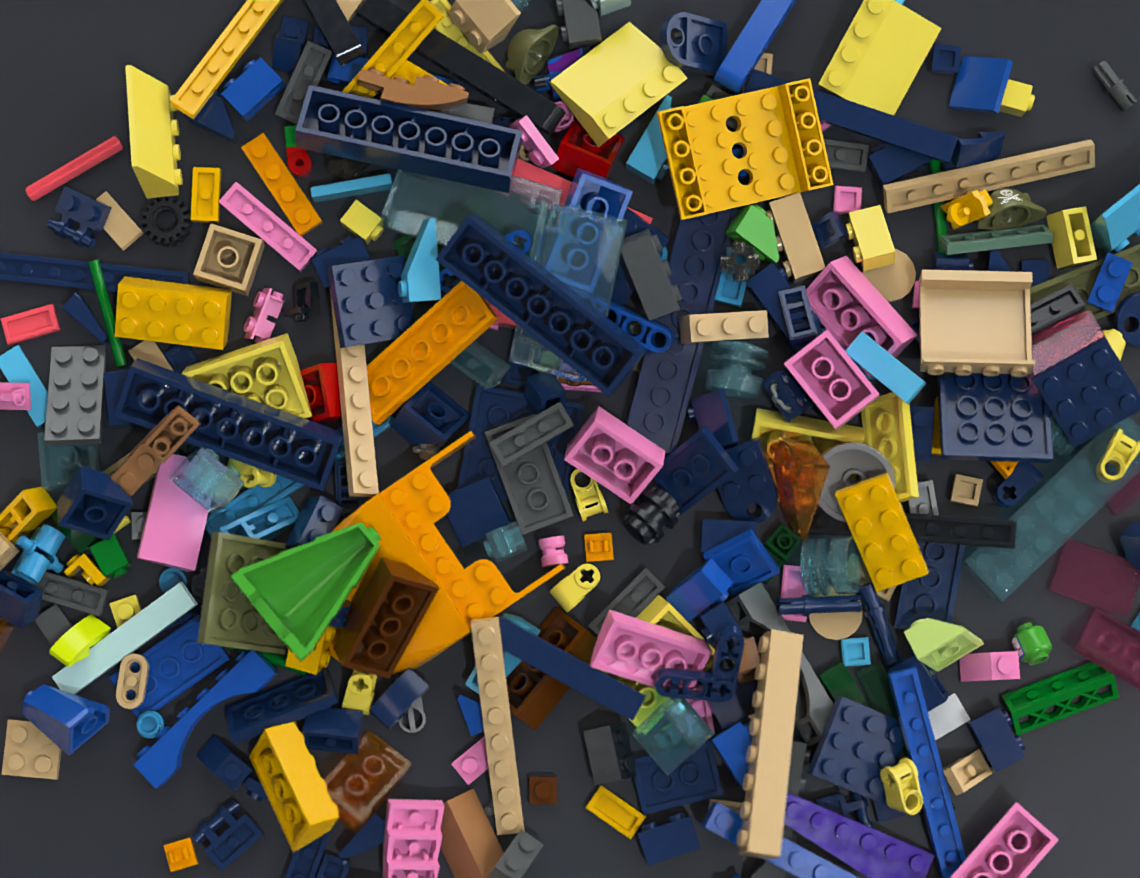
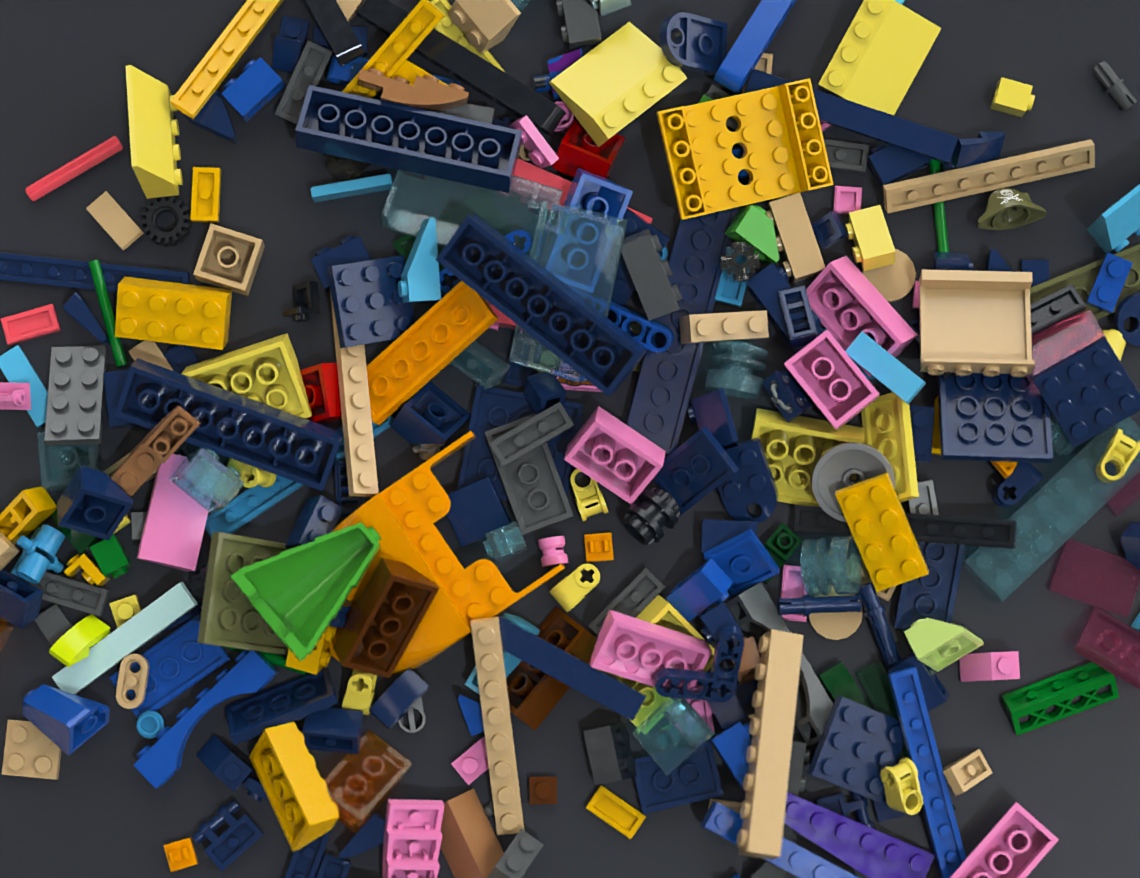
(83, 209): dark blue plate -> none
(171, 578): dark azure plate -> none
(265, 305): bright pink hinge -> none
(266, 522): dark azure slope -> none
(268, 226): bright pink plate -> none
(282, 184): light orange plate -> none
(298, 158): red leg -> none
(362, 222): light yellow brick -> none
(530, 51): olive hat -> none
(649, 155): medium azure slope -> none
(668, 839): dark blue brick -> none
(799, 481): clear orange slope -> none
(855, 651): medium azure tile -> none
(945, 59): dark blue plate -> none
(947, 716): white sticker -> none
(966, 490): tan plate -> none
(967, 208): yellow hips -> none
(980, 84): blue tile -> none
(996, 239): sand green tile -> none
(996, 739): dark blue brick -> none
(1032, 644): bright green head -> none
(1071, 237): light yellow brick -> none

